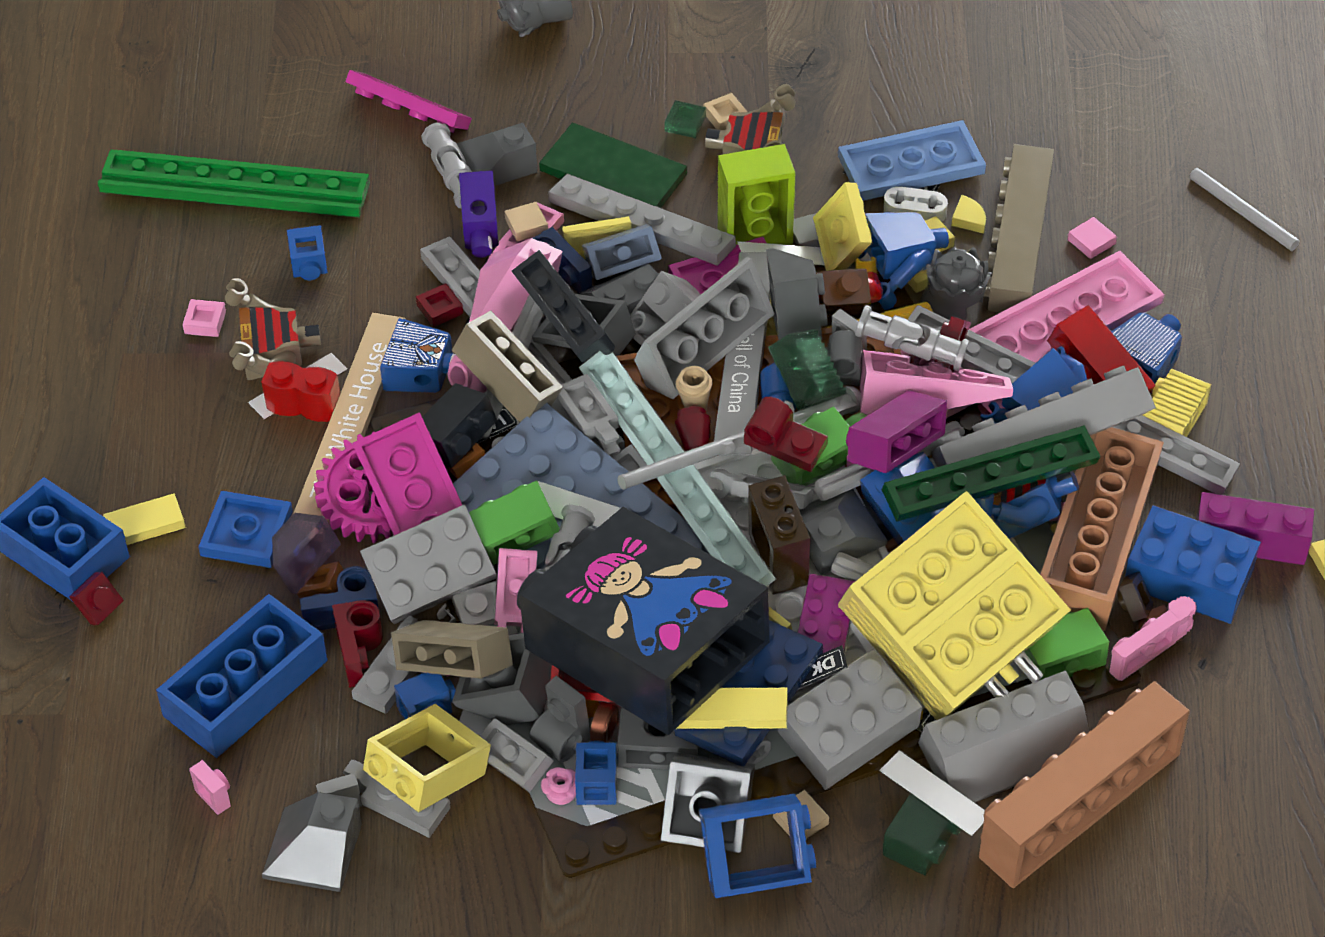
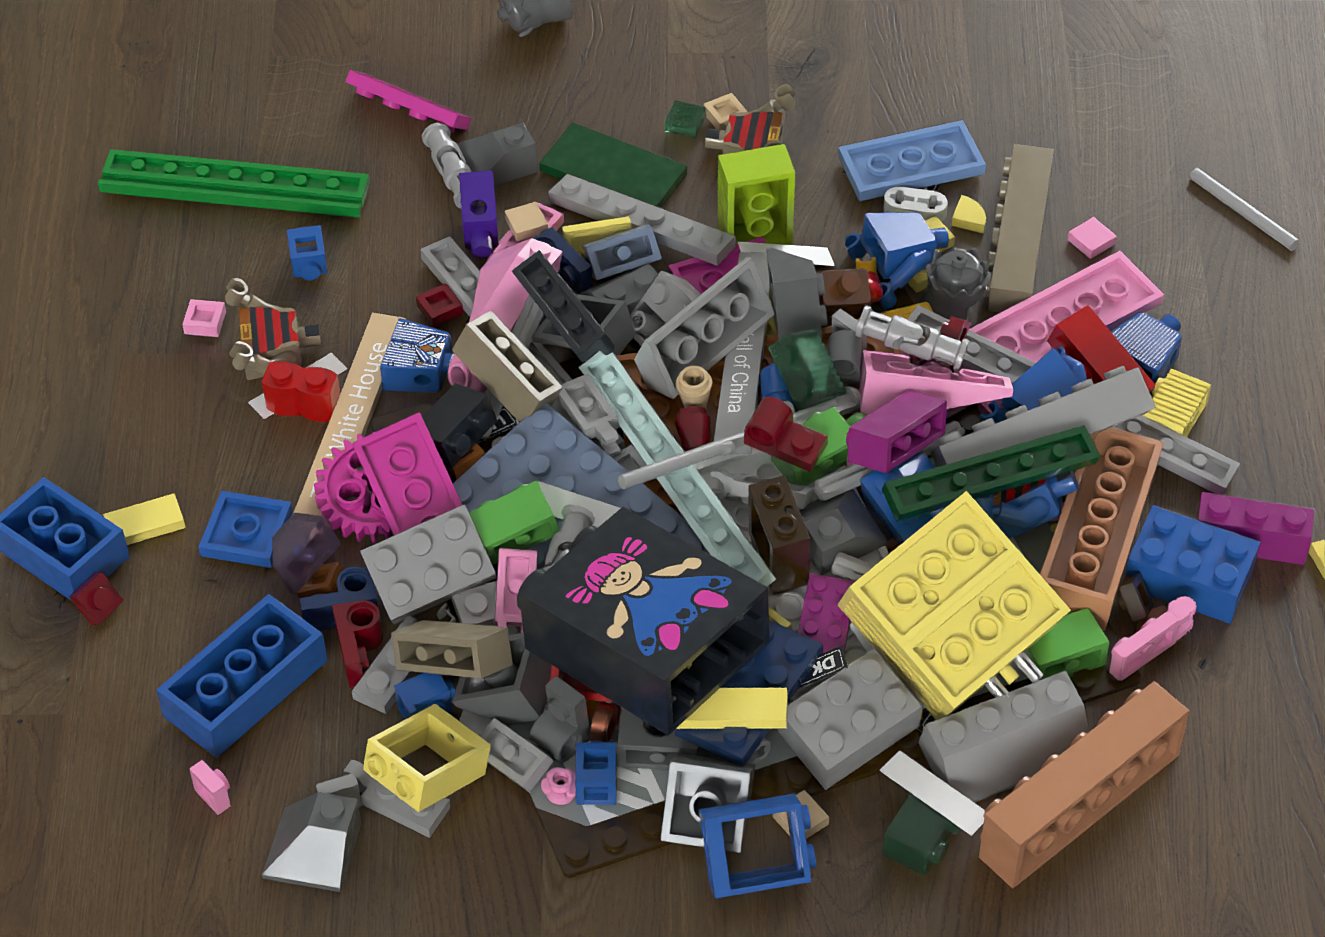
(805, 232): light grey tile -> none
(842, 228): light yellow plate -> none

